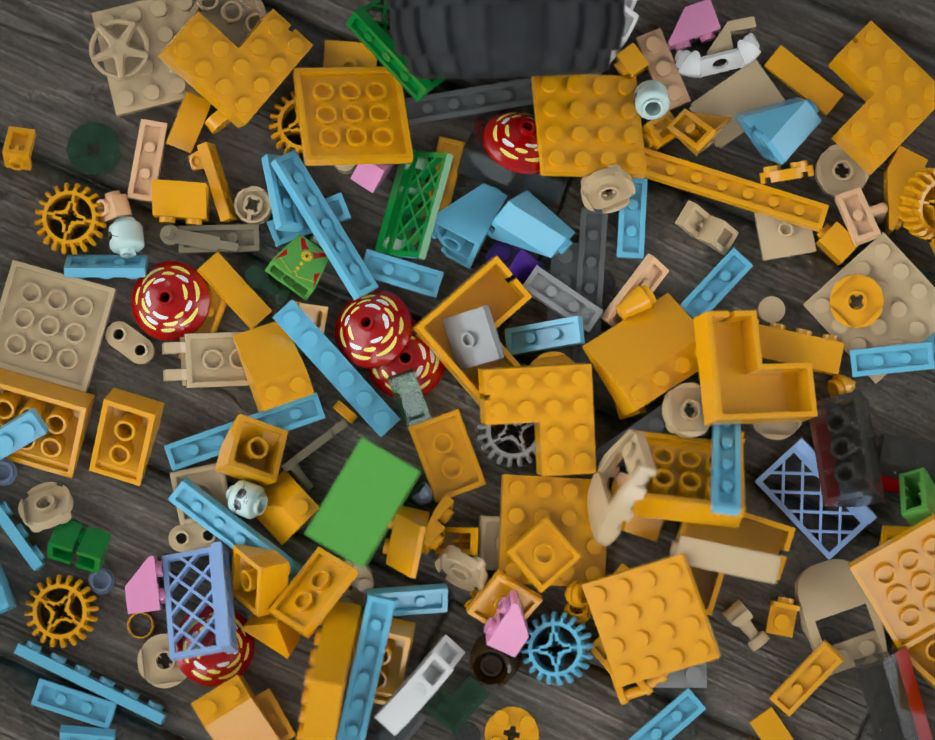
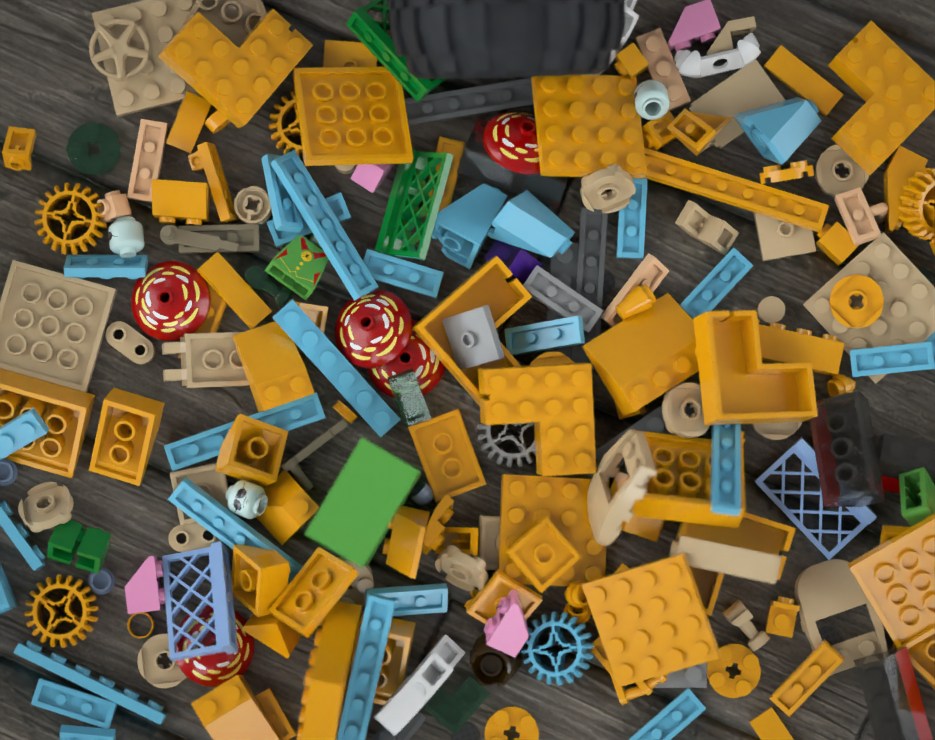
(742, 683): none -> light orange plate

